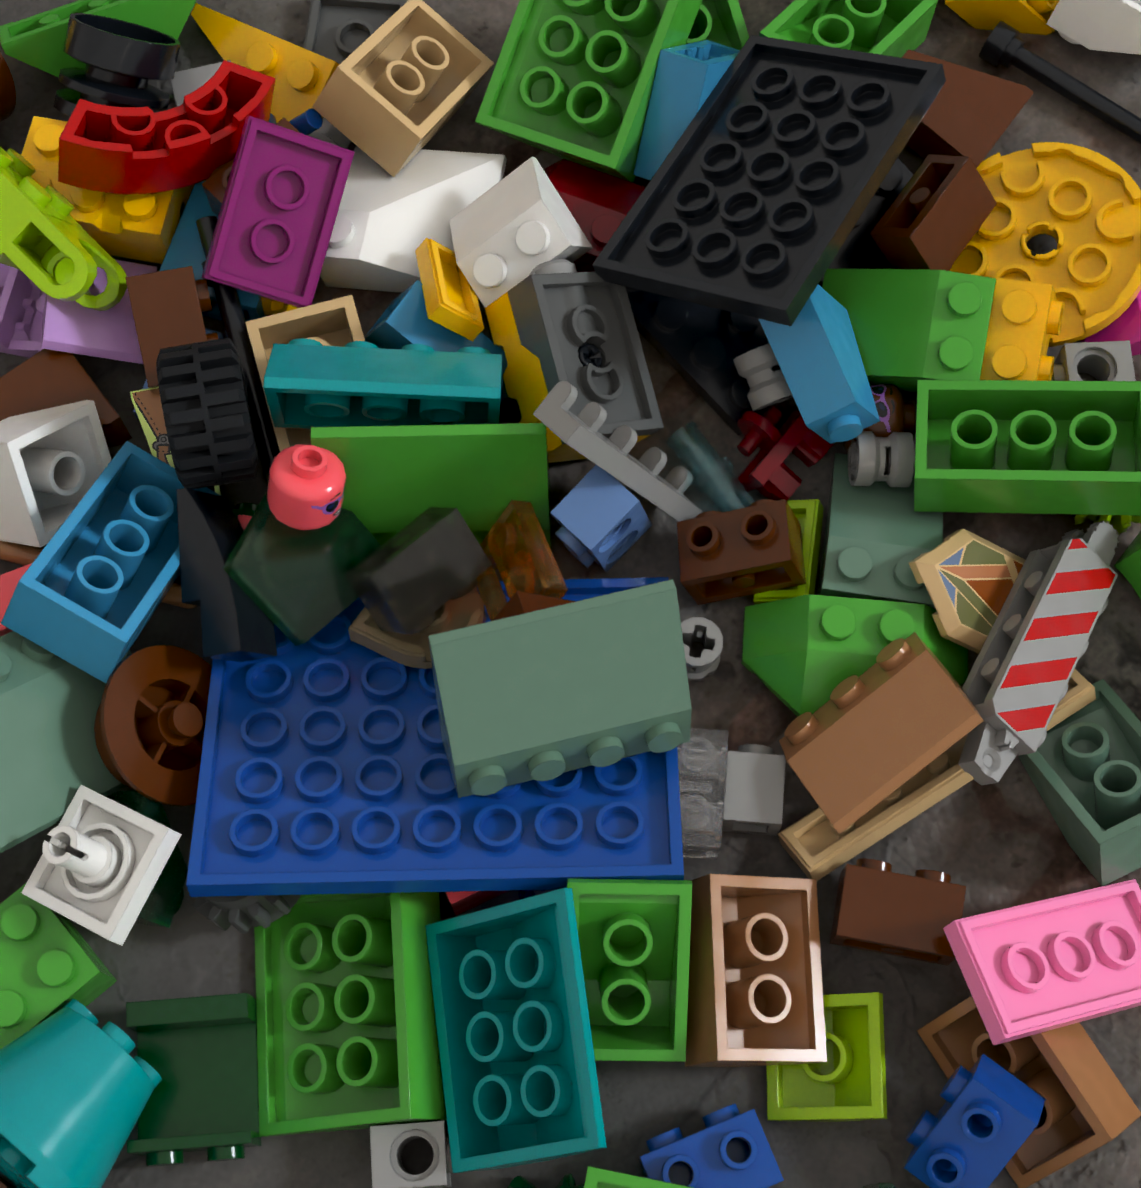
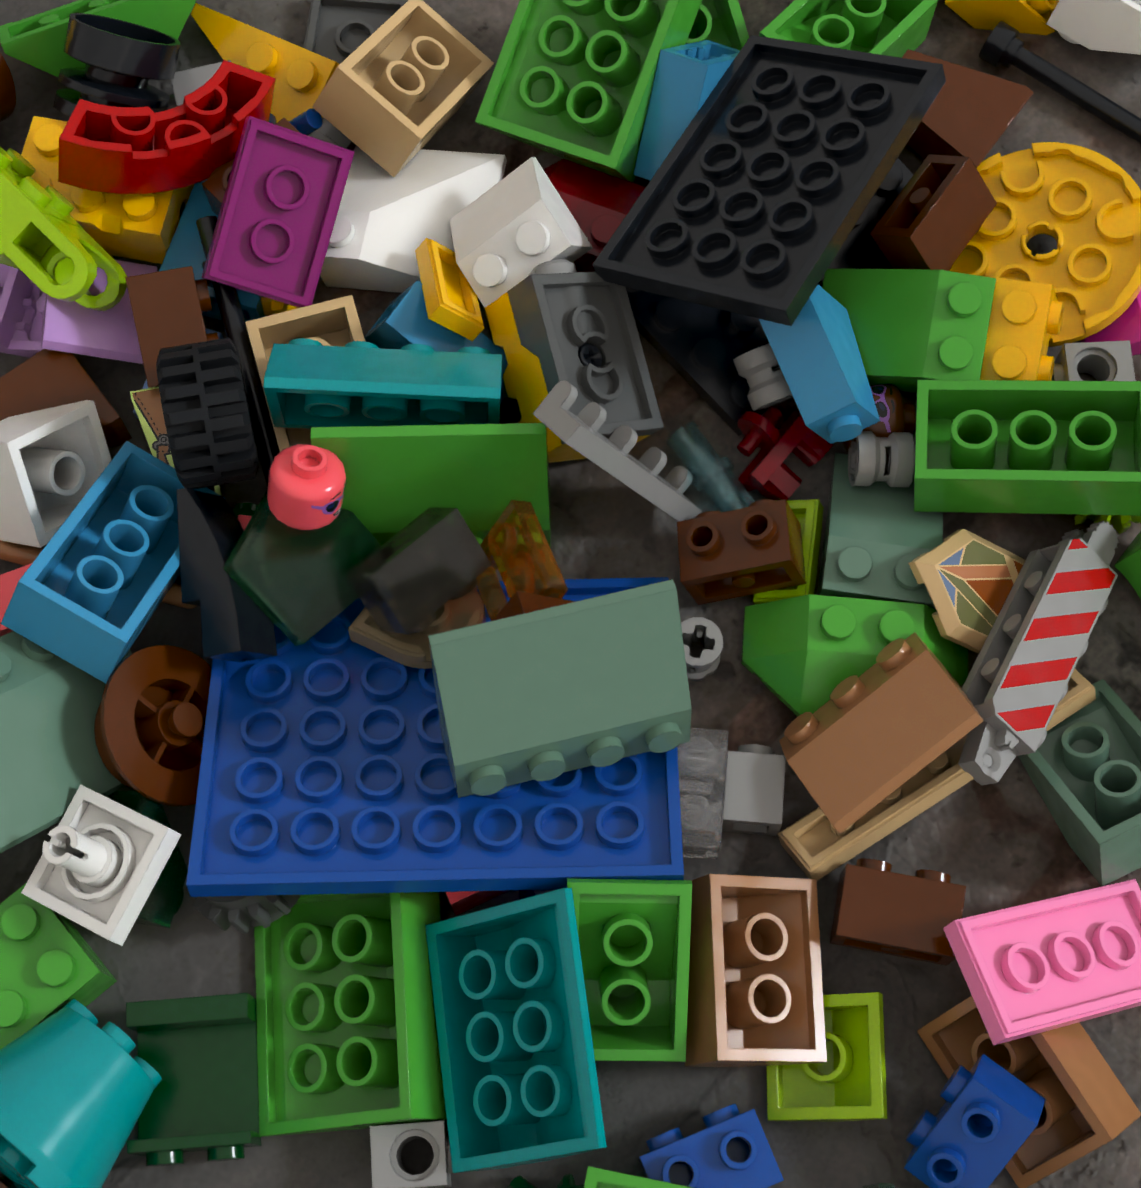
(600, 519): medium blue brick -> none

